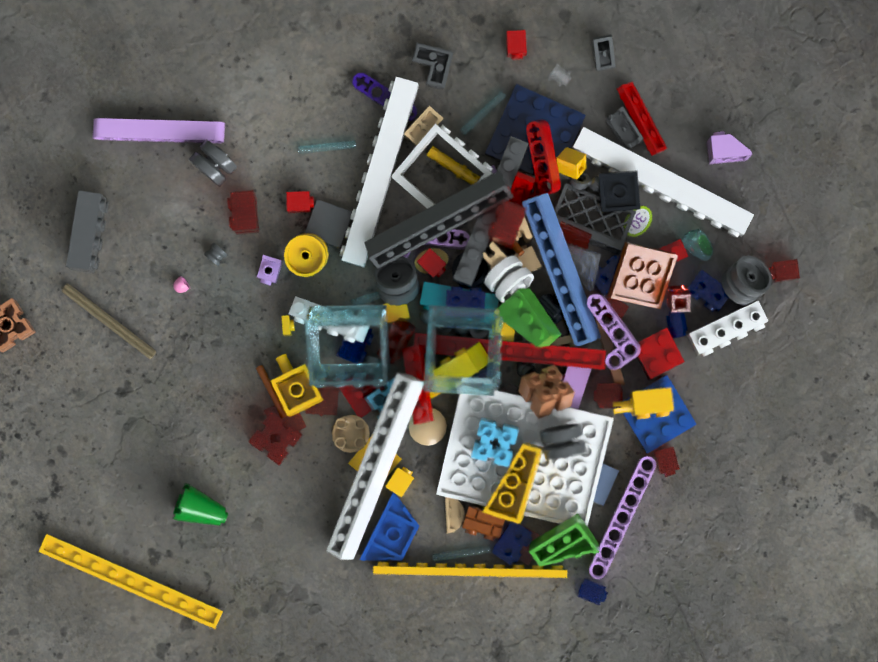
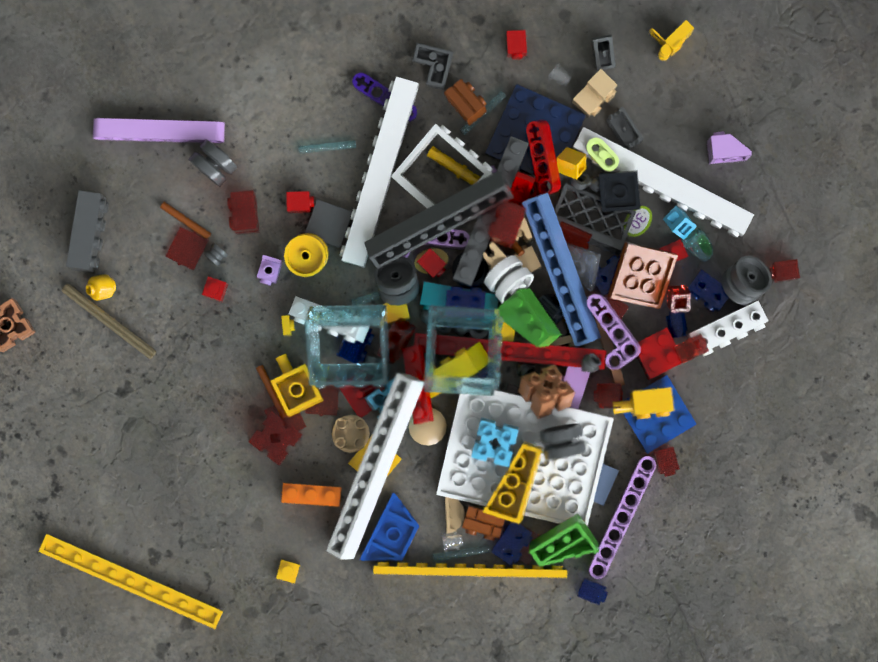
(100, 287): none -> yellow head
(181, 285): bright pink hinge -> none
(185, 220): none -> dark orange bar
(186, 248): none -> clear red piece
(198, 508): green cone -> none
(215, 289): none -> red brick
(288, 571): none -> yellow plate
(311, 495): none -> orange brick
(400, 481): yellow brick -> none
(422, 125): tan hinge -> none
(452, 541): none -> clear brick
(465, 101): none -> dark orange brick
(590, 363): none -> dark grey plate
(595, 93): none -> tan brick
(602, 154): none -> yellowish green plate
(641, 118): red plate -> none
(674, 41): none -> yellow piece
(679, 222): none -> medium azure brick
(691, 348): none -> clear red brick

